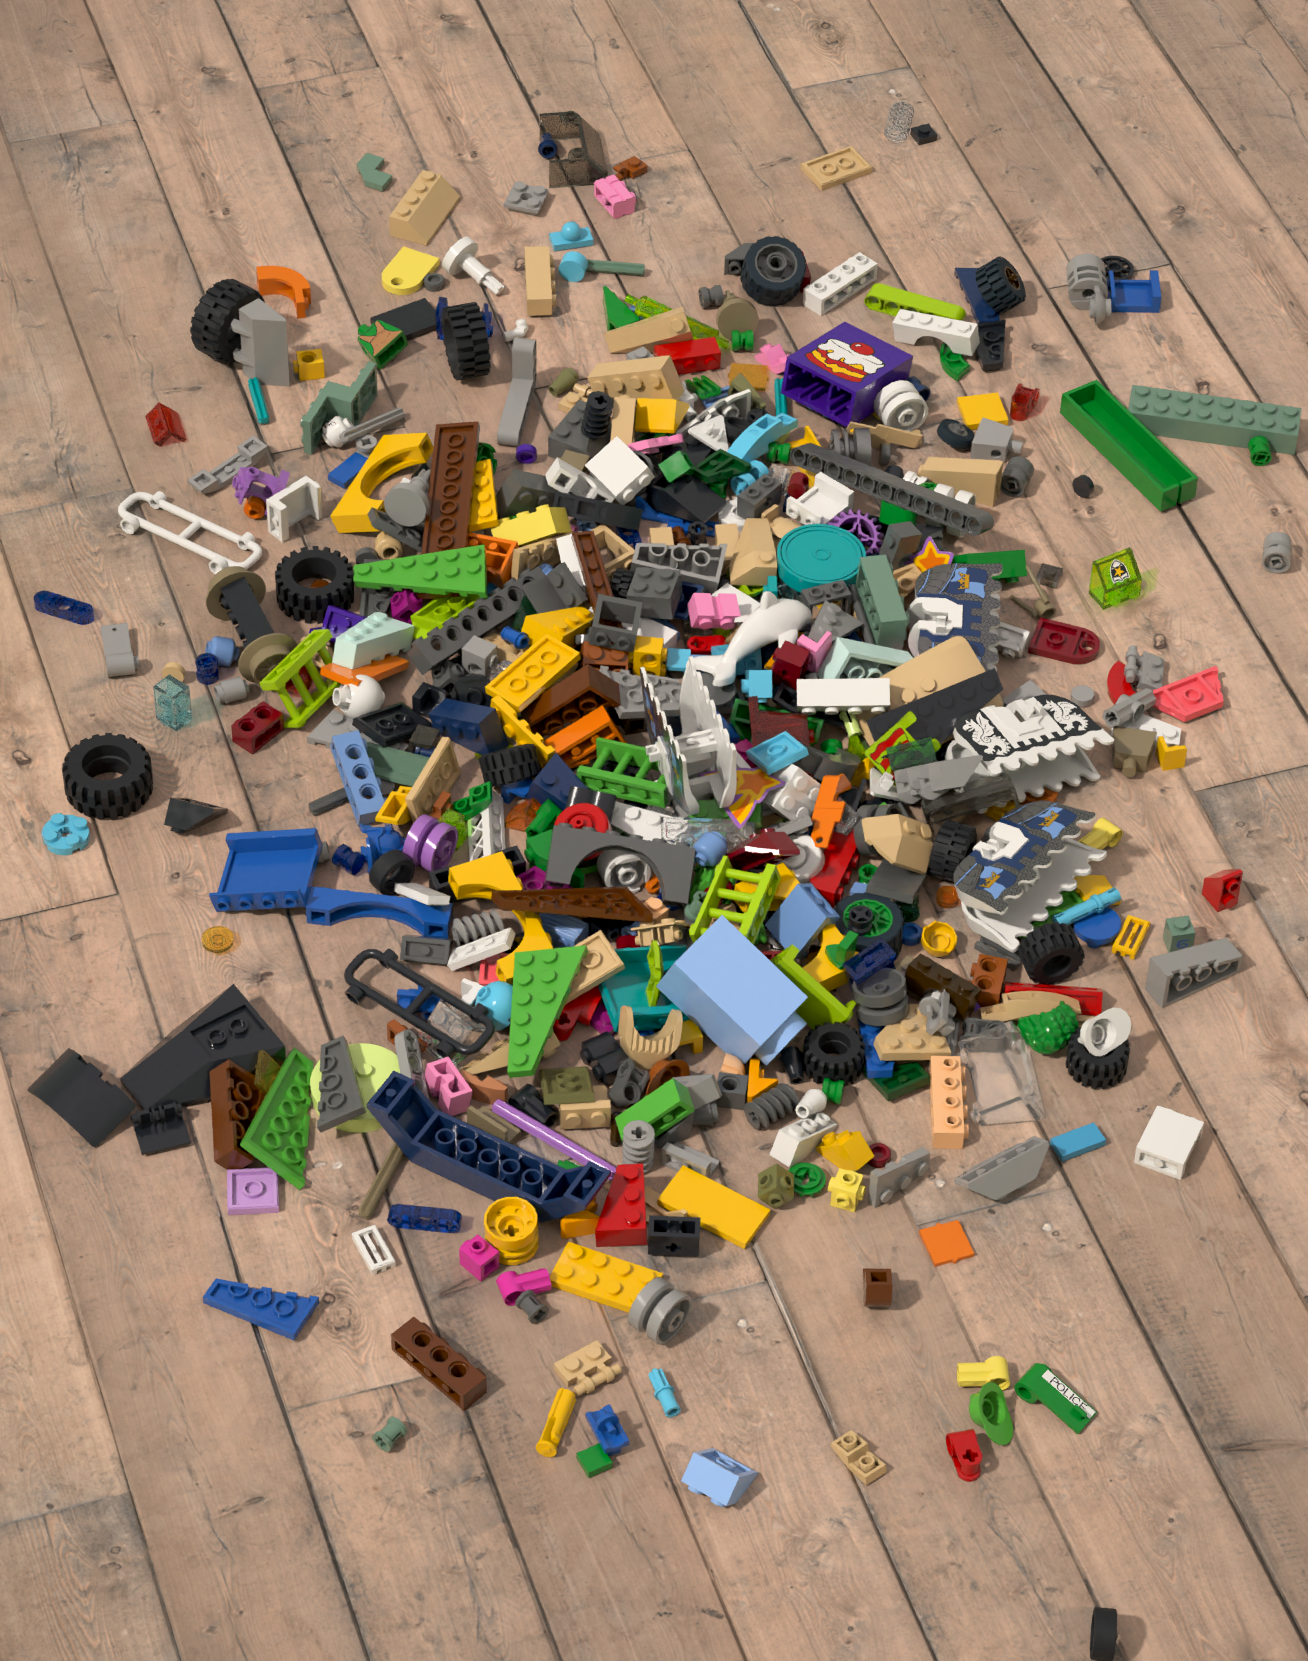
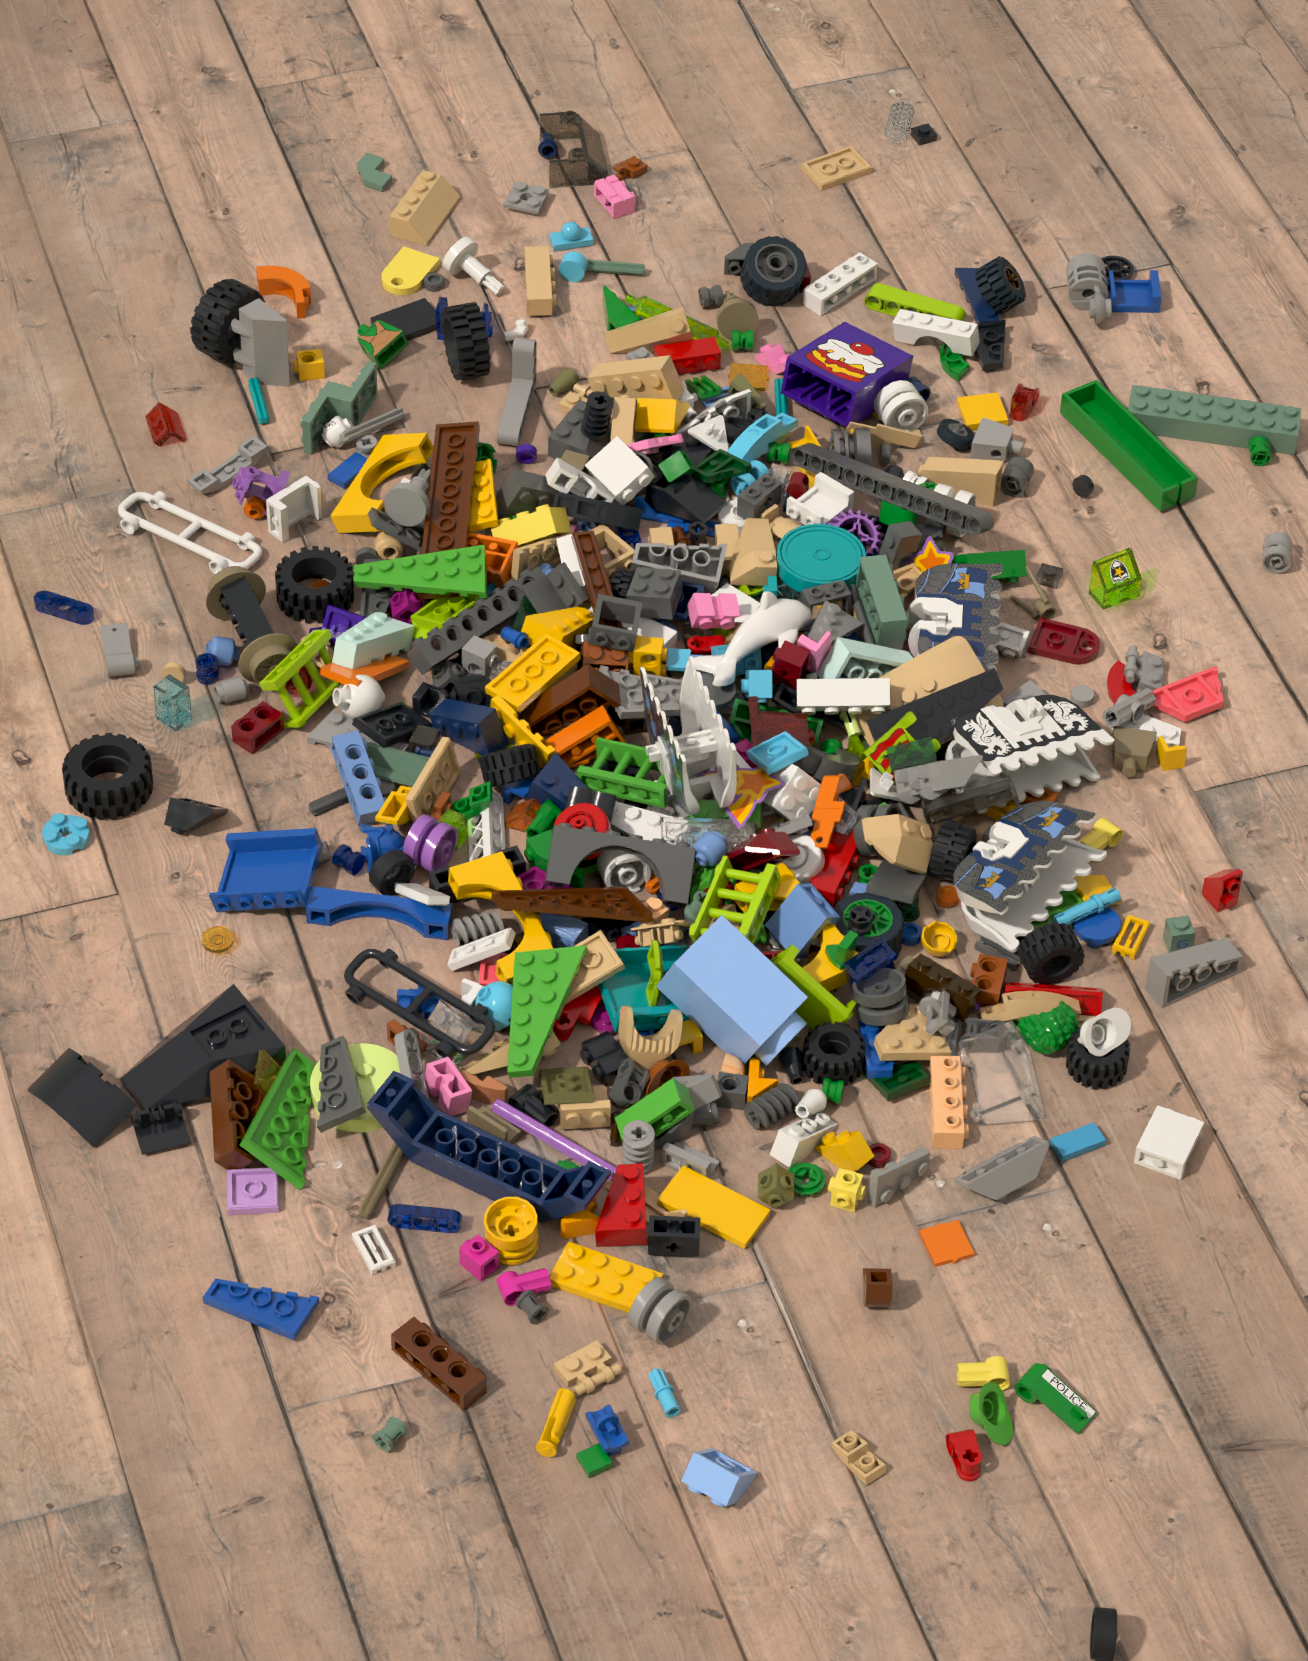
(425, 949): dark grey panel -> none

